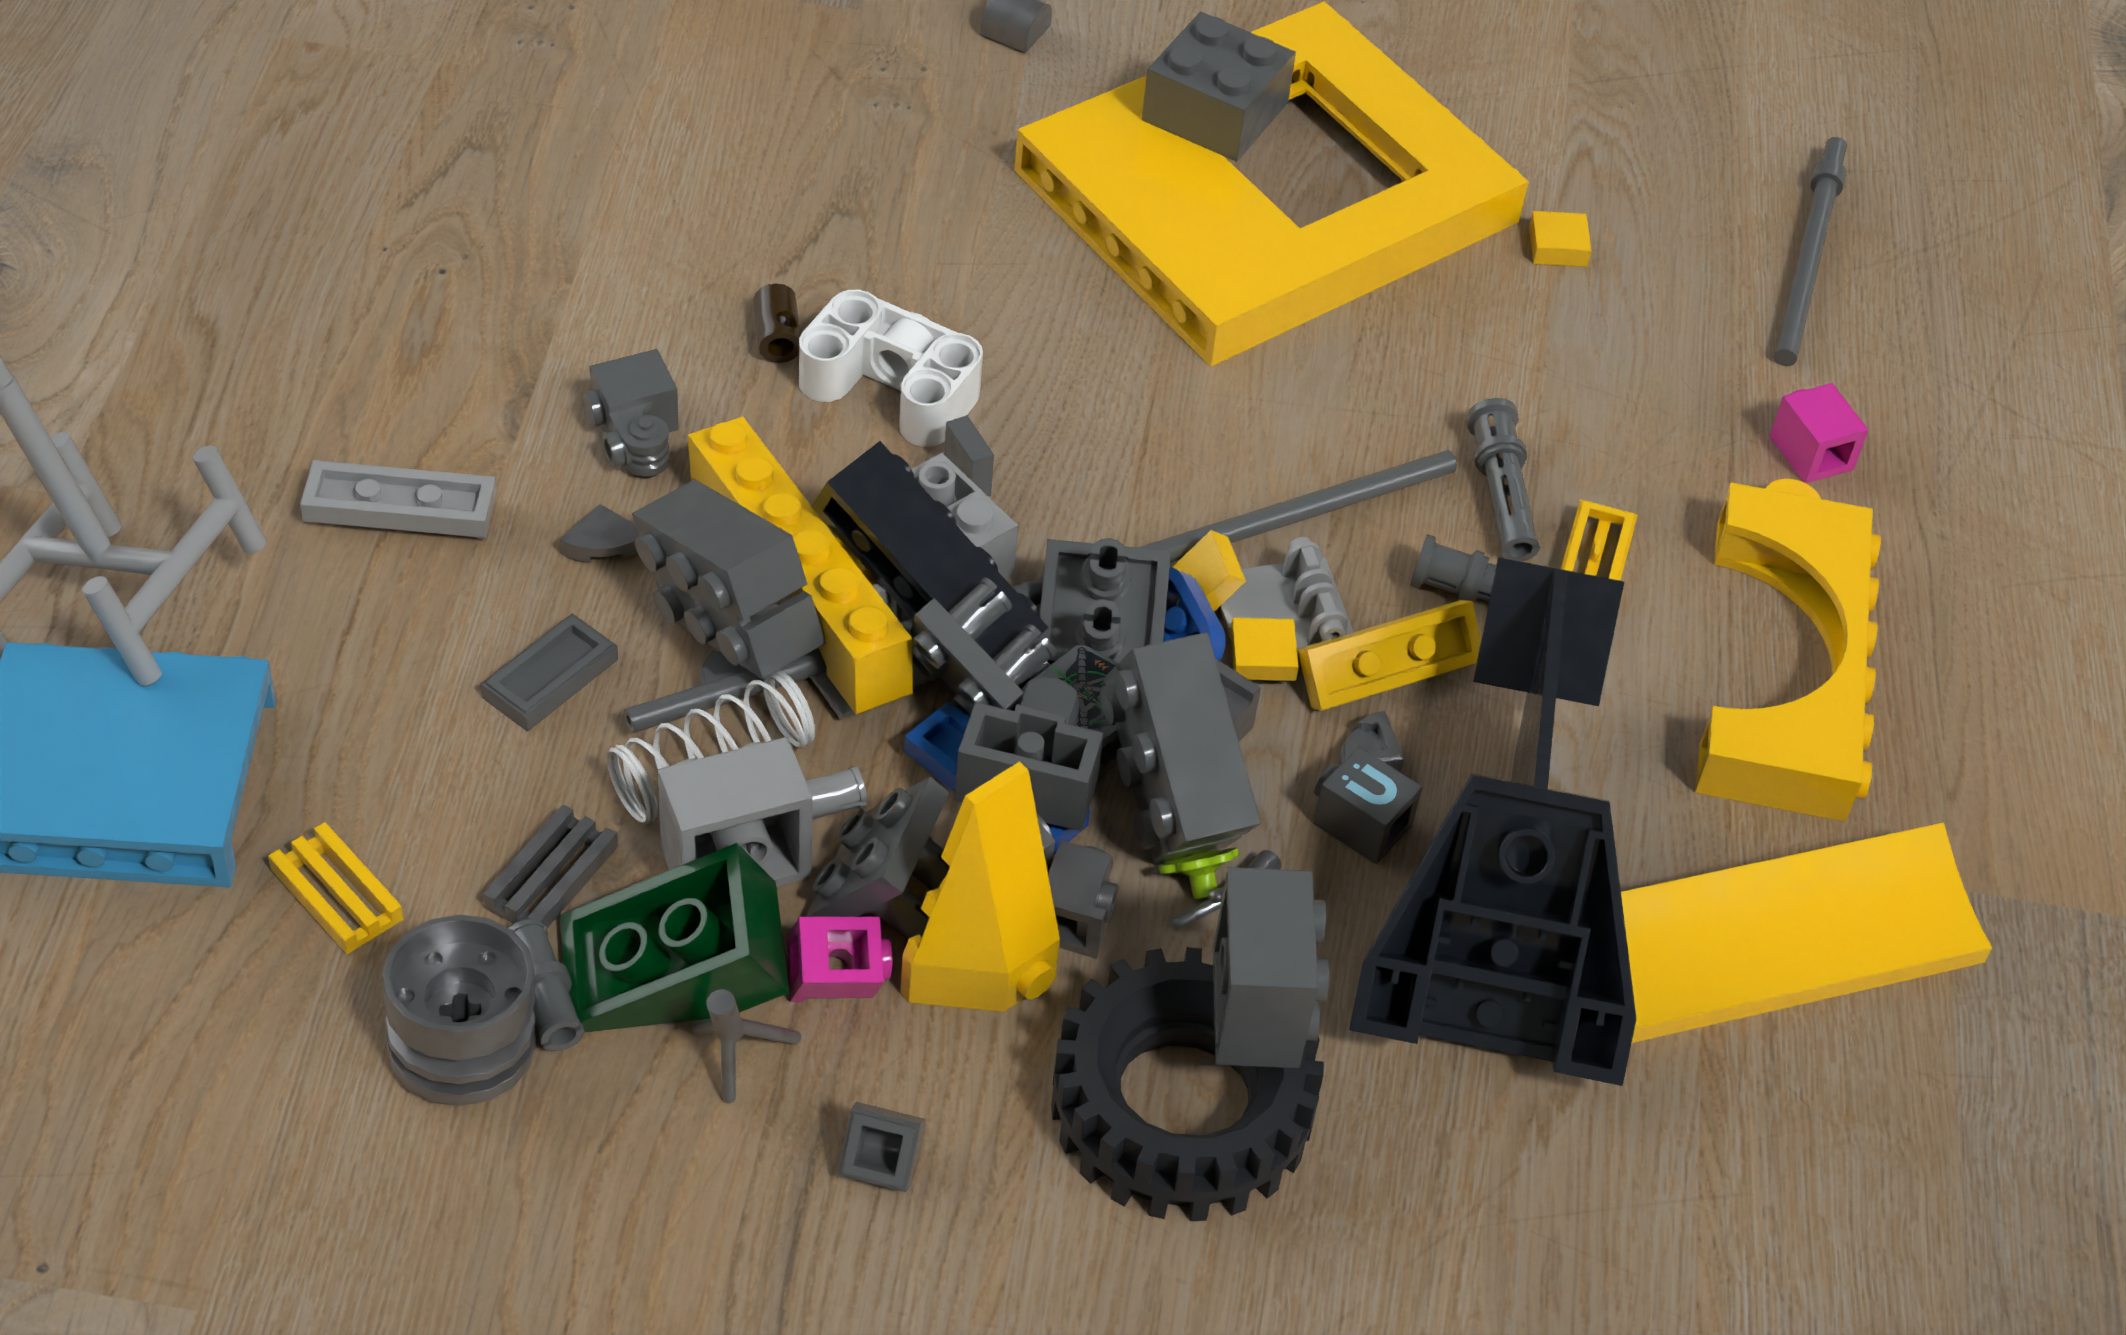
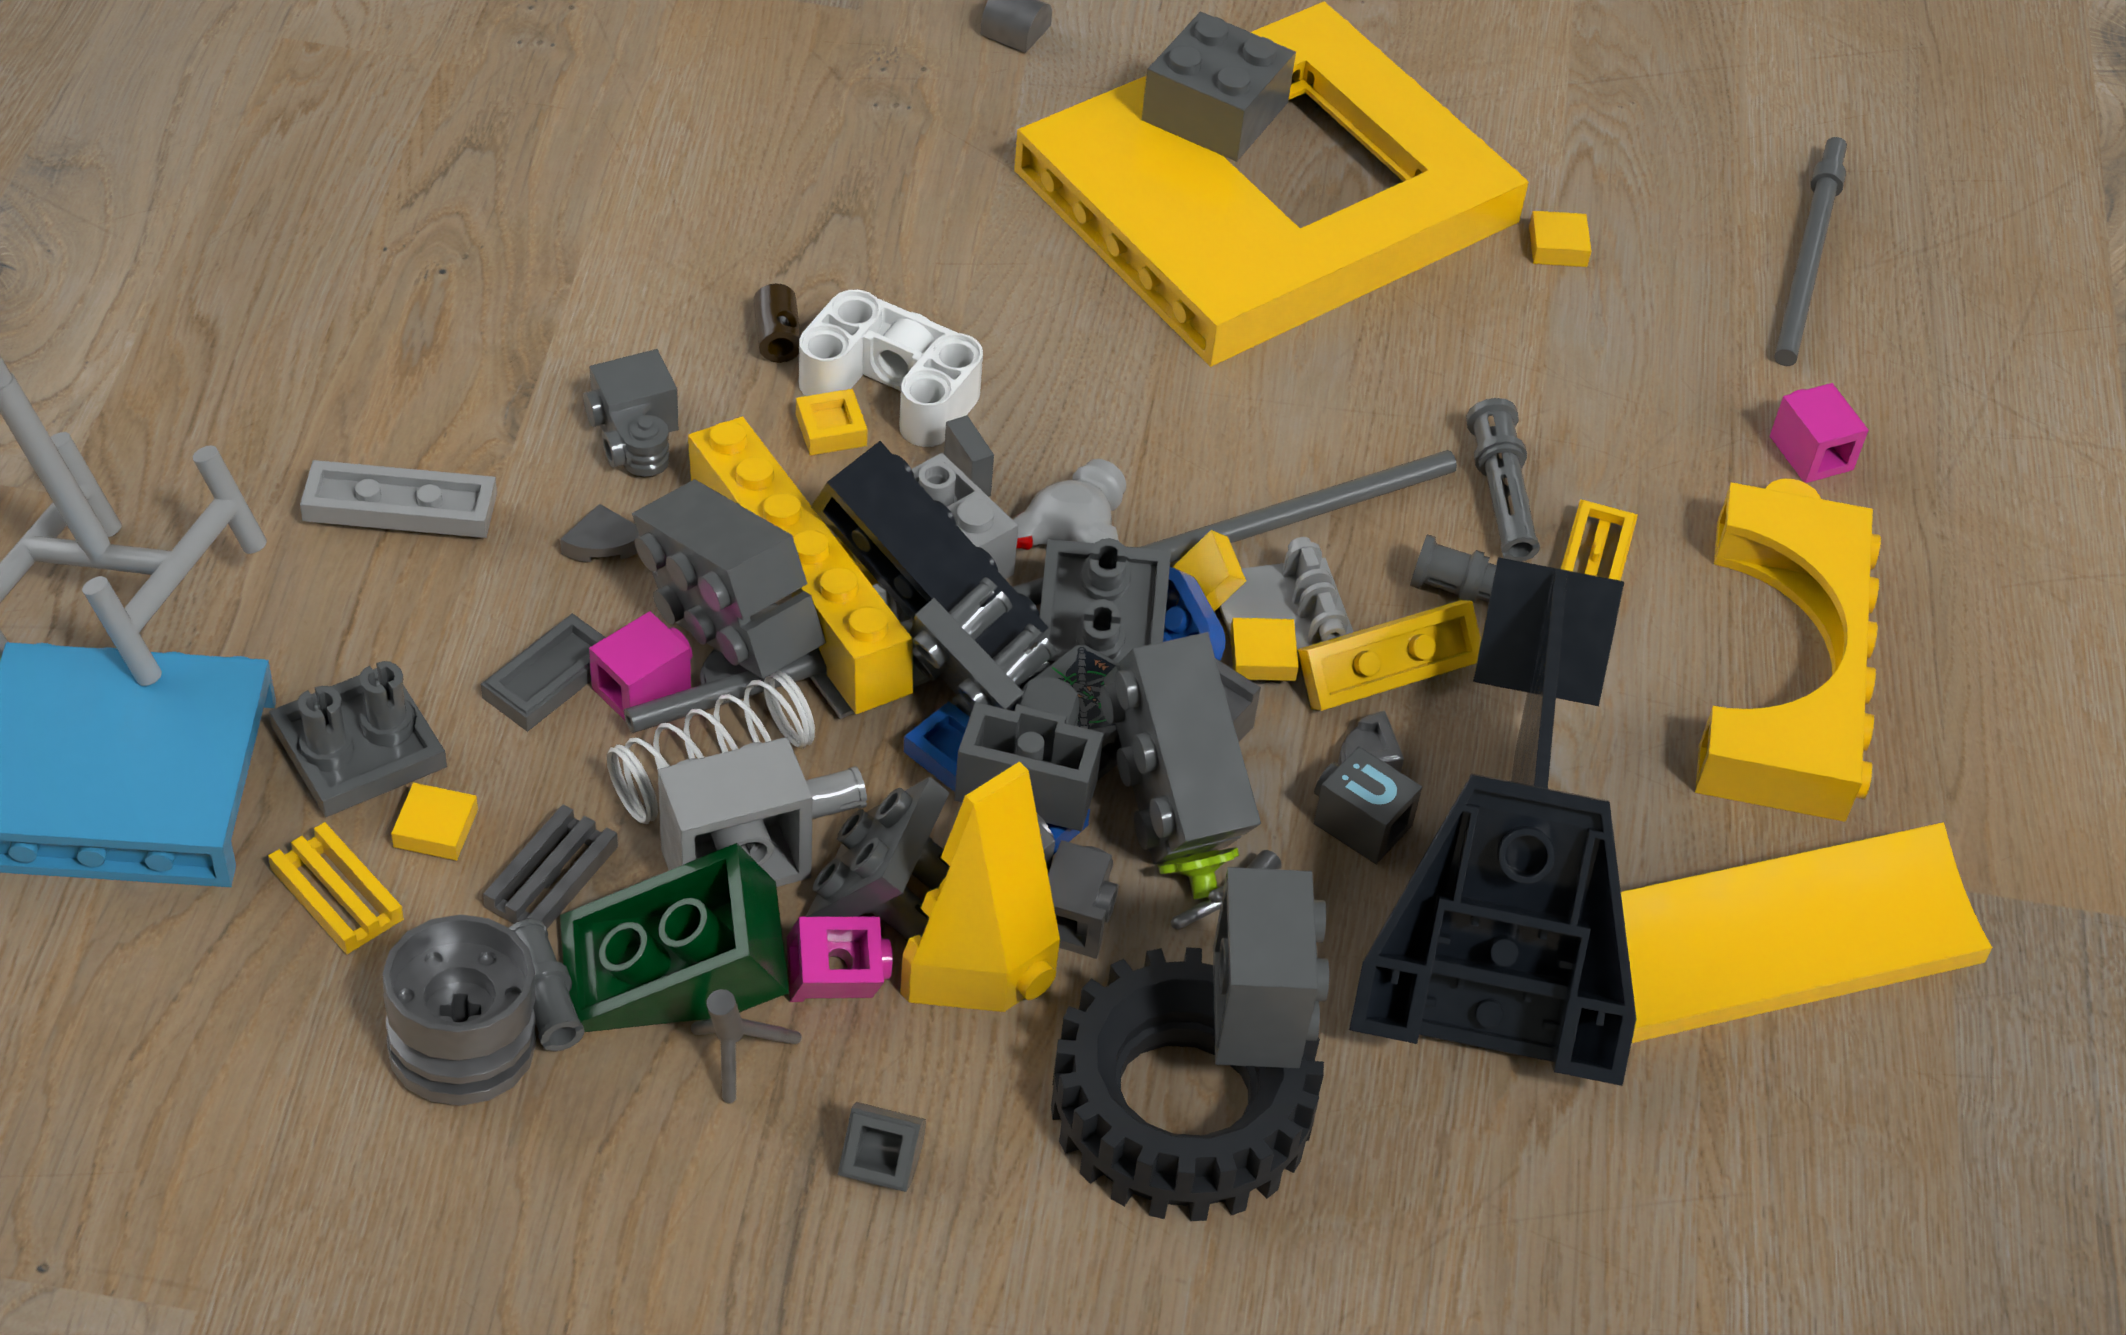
(358, 738): none -> dark grey plate
(434, 821): none -> yellow tile
(640, 663): none -> dark pink brick
(831, 422): none -> yellow tile
(1074, 508): none -> light grey animal

